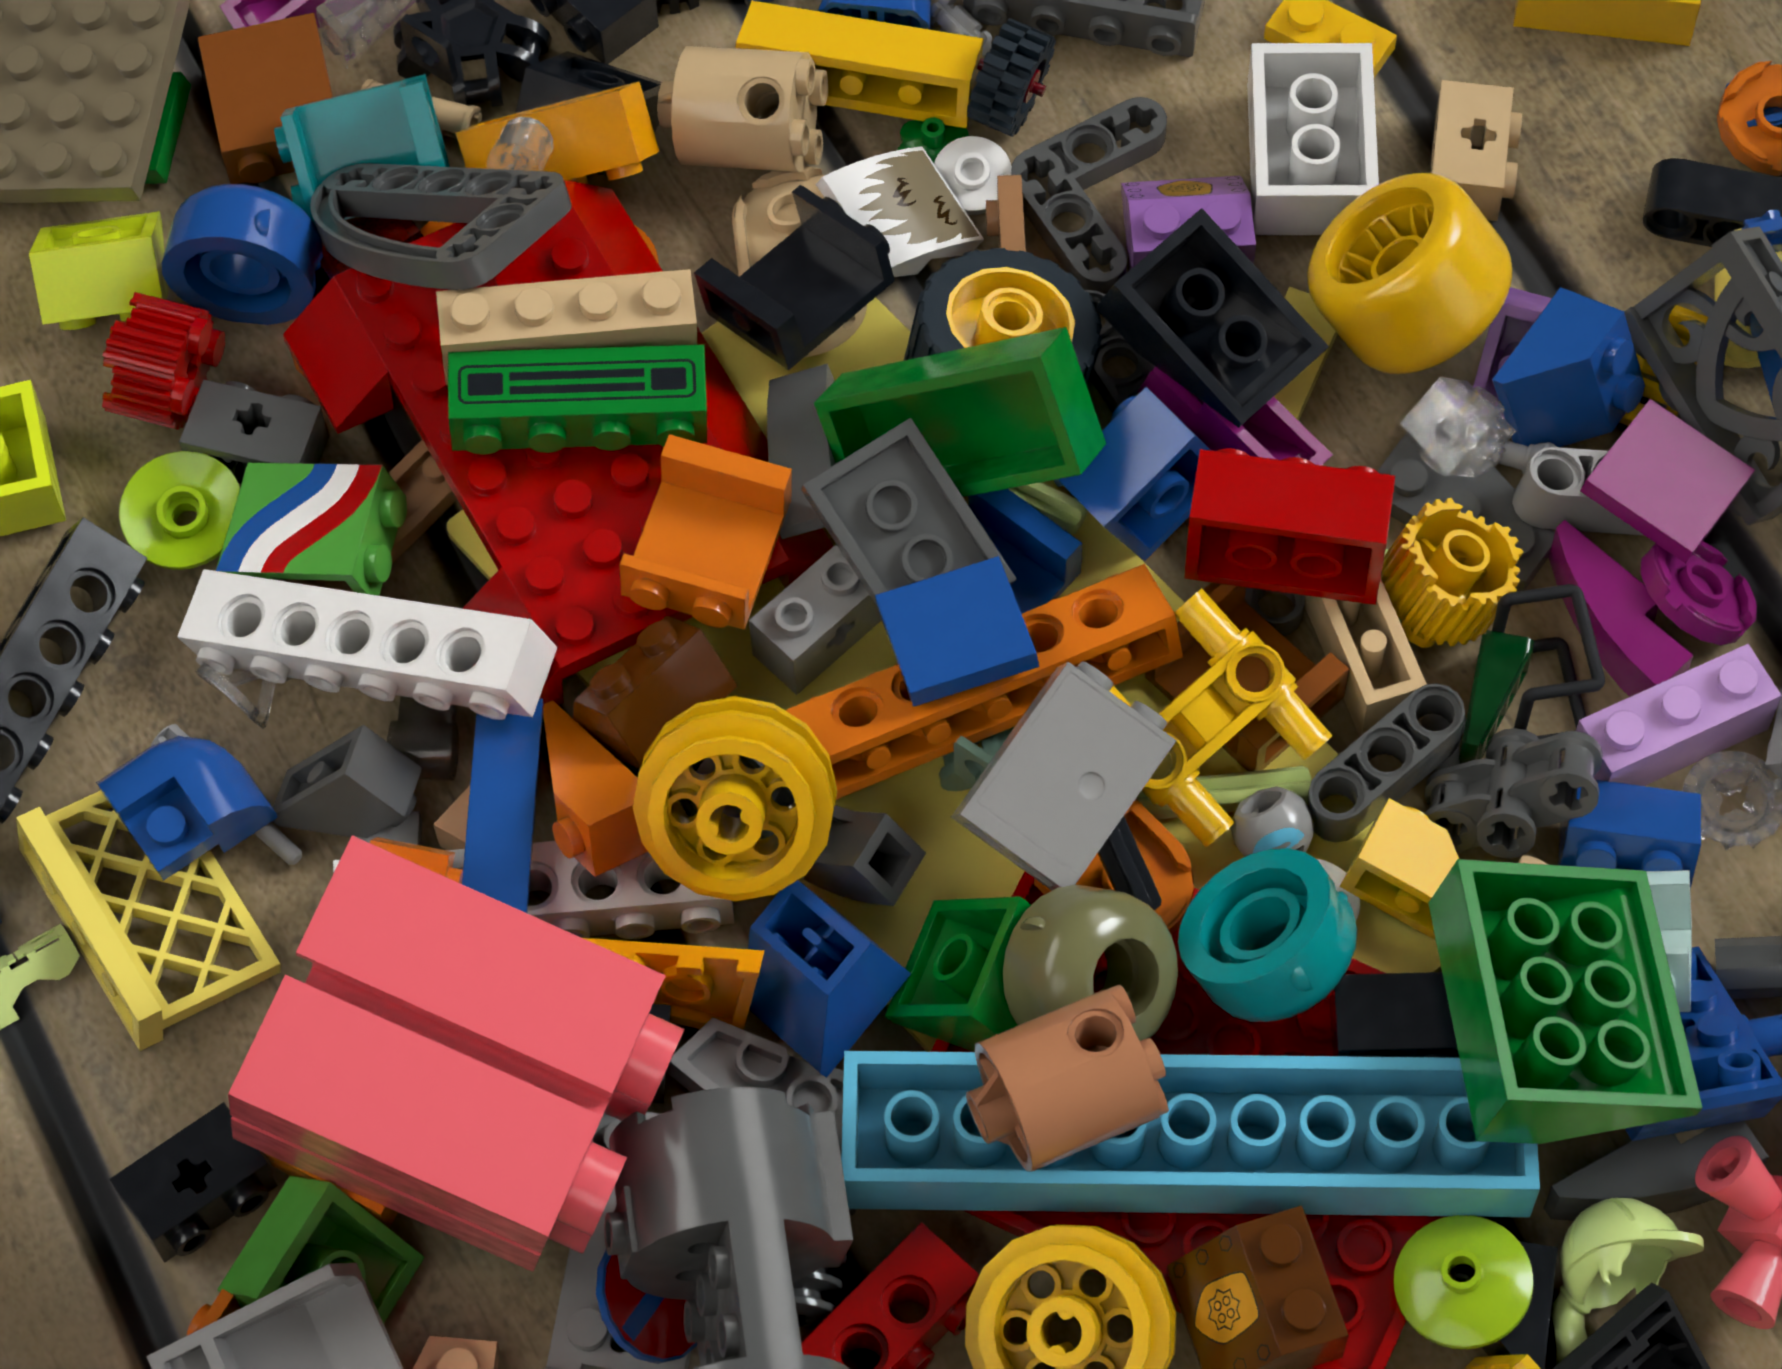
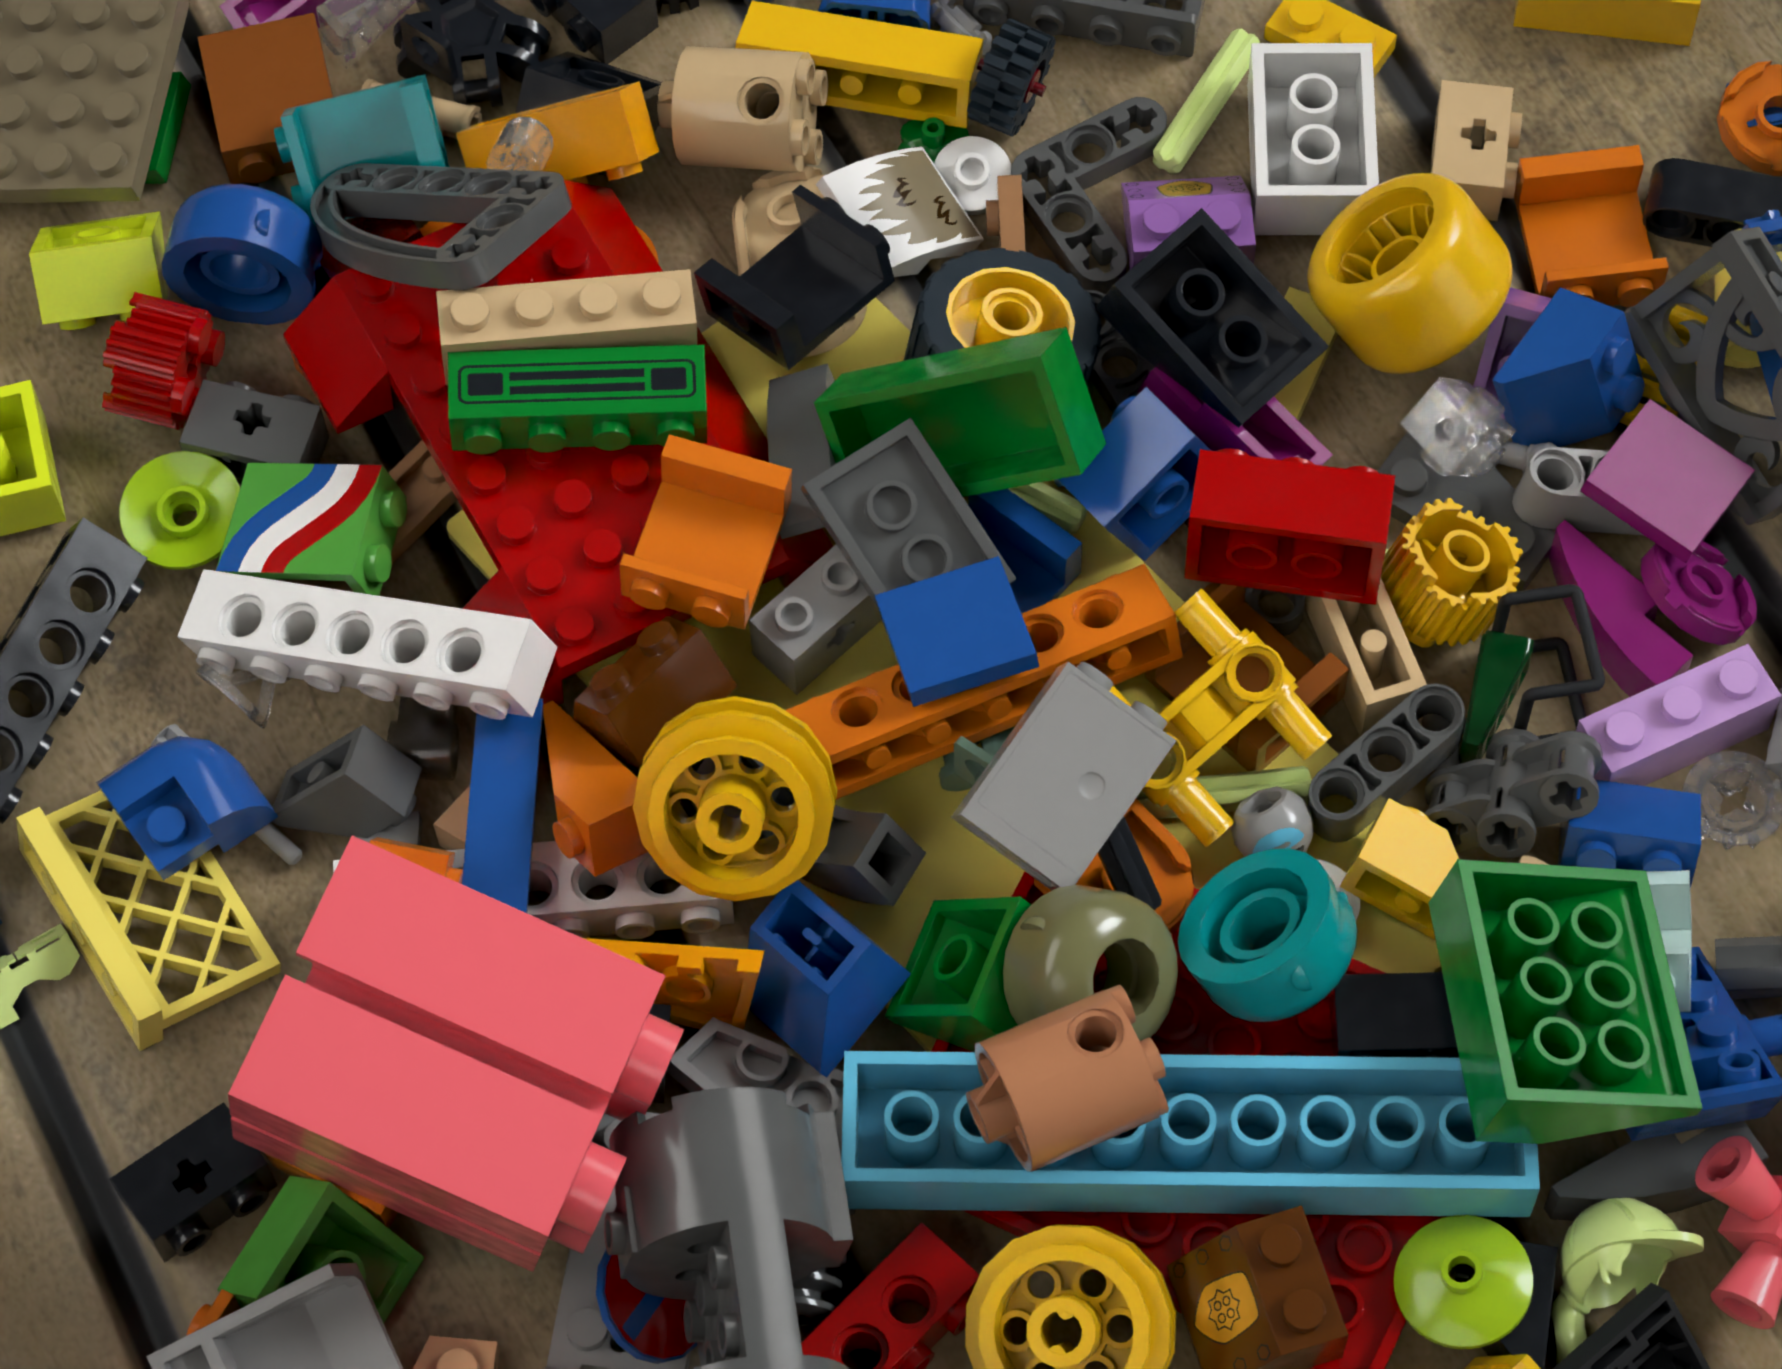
(1204, 102): none -> yellowish green axle
(1587, 225): none -> orange panel

